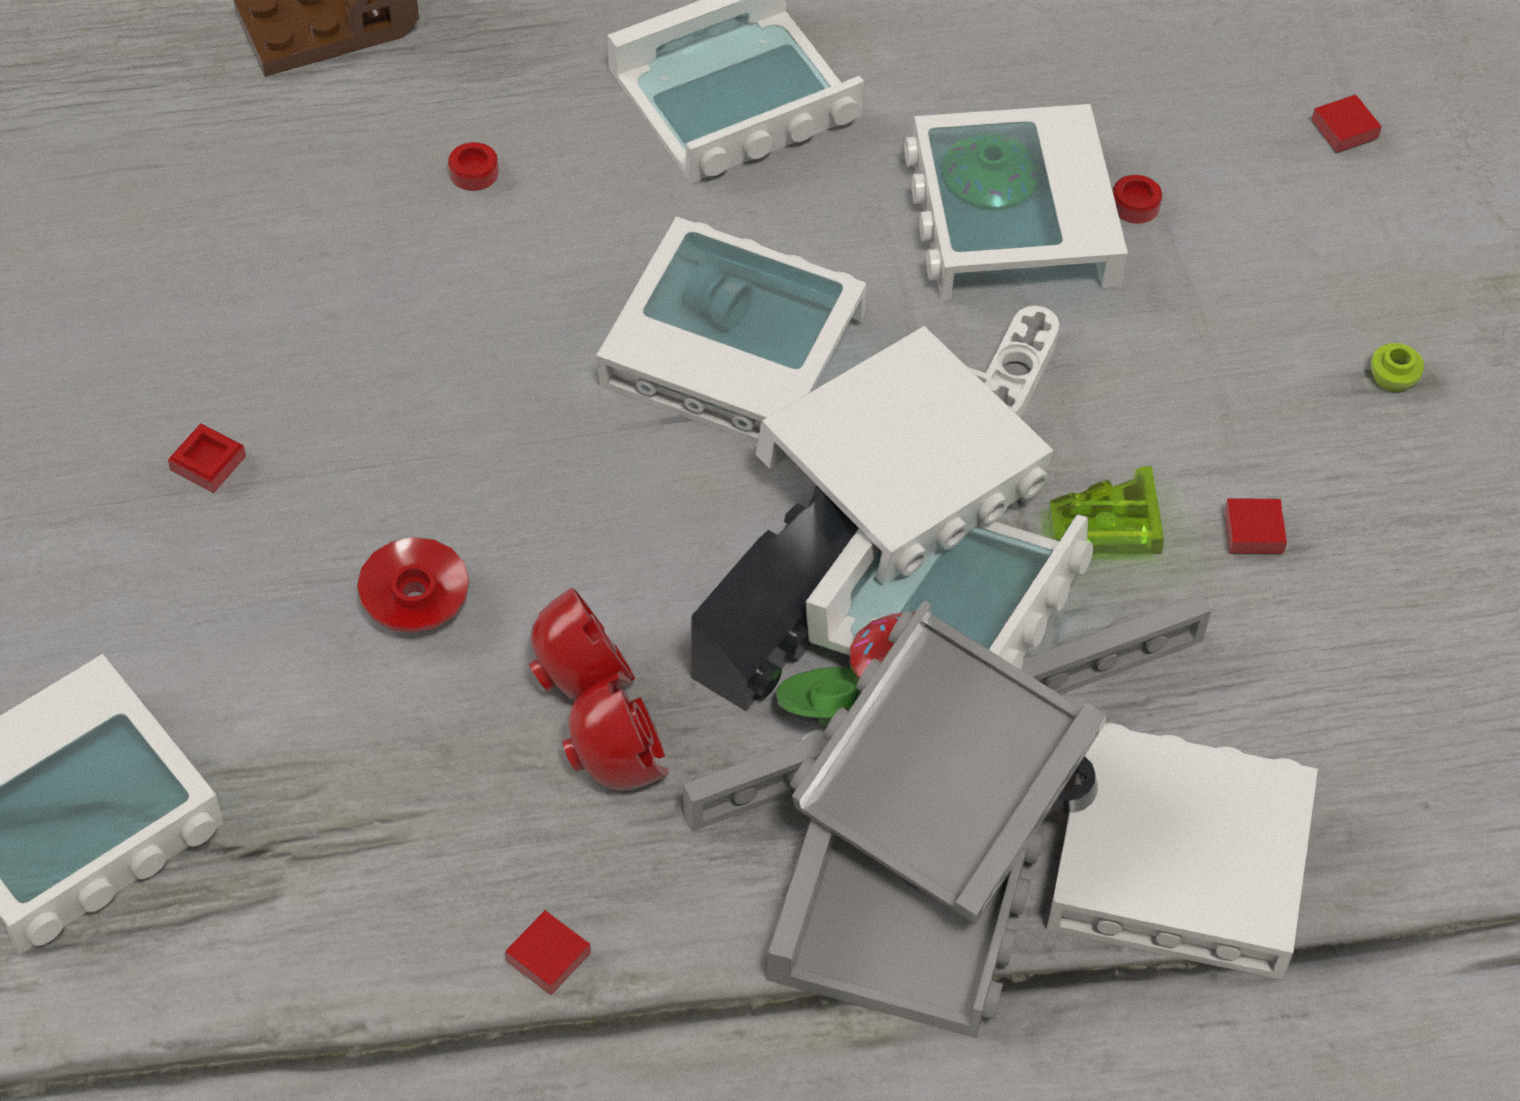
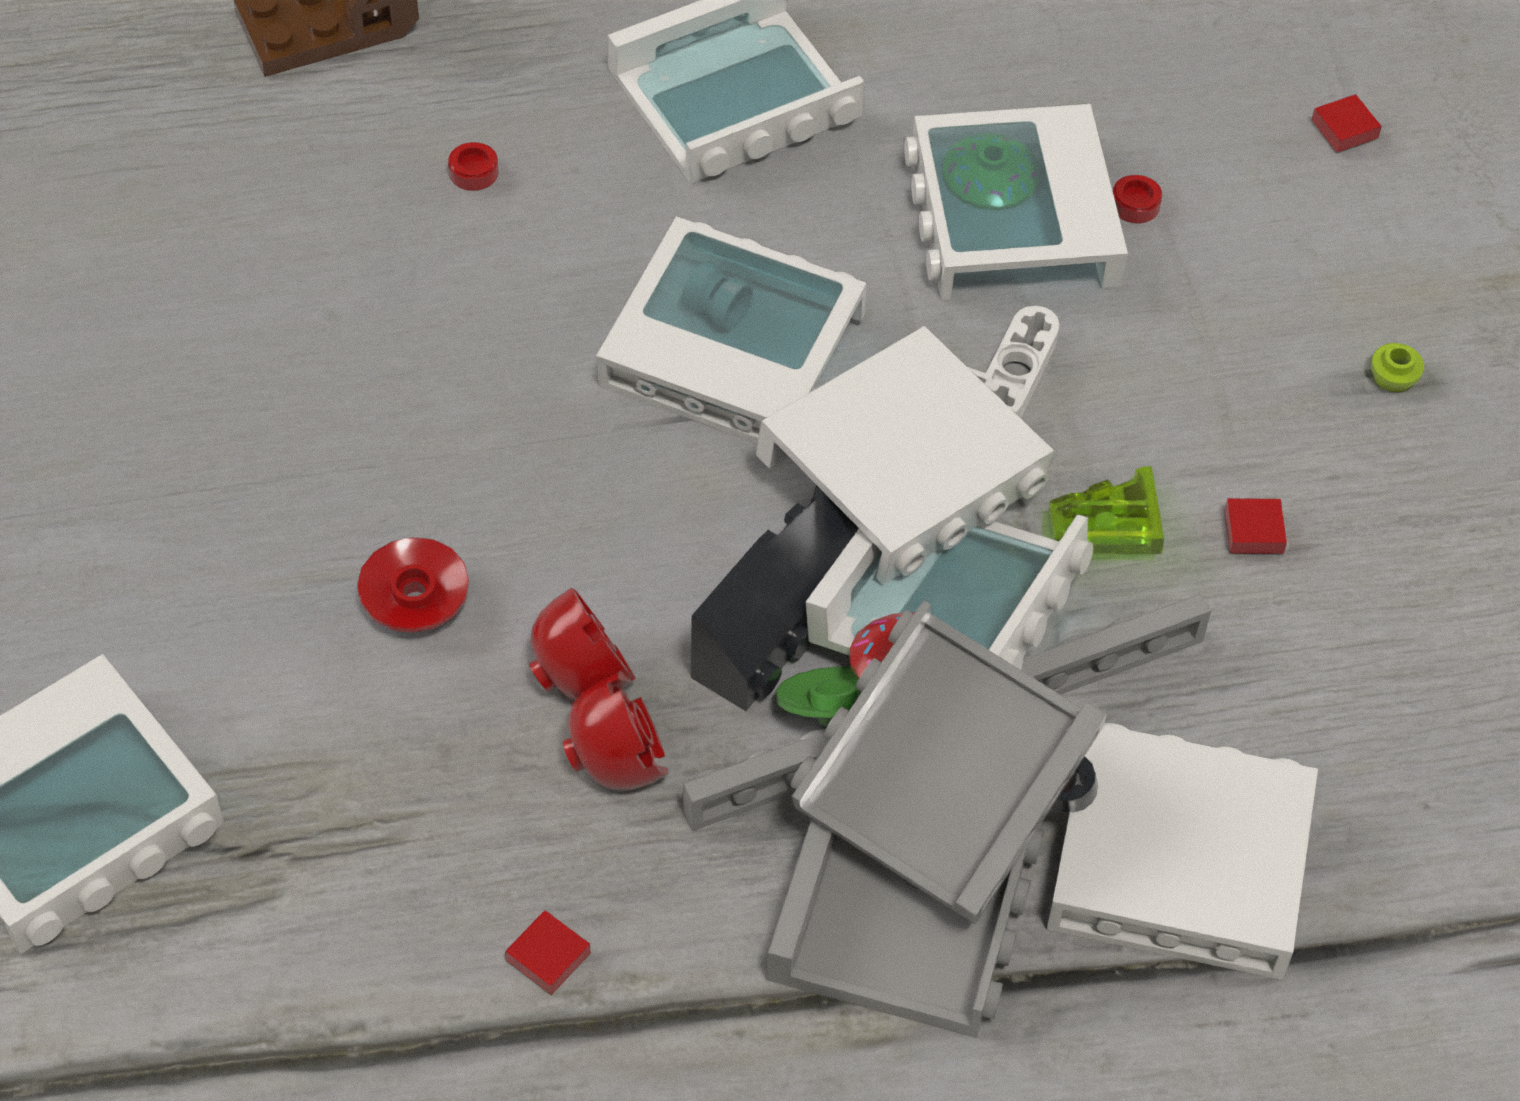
(207, 458): red tile -> none

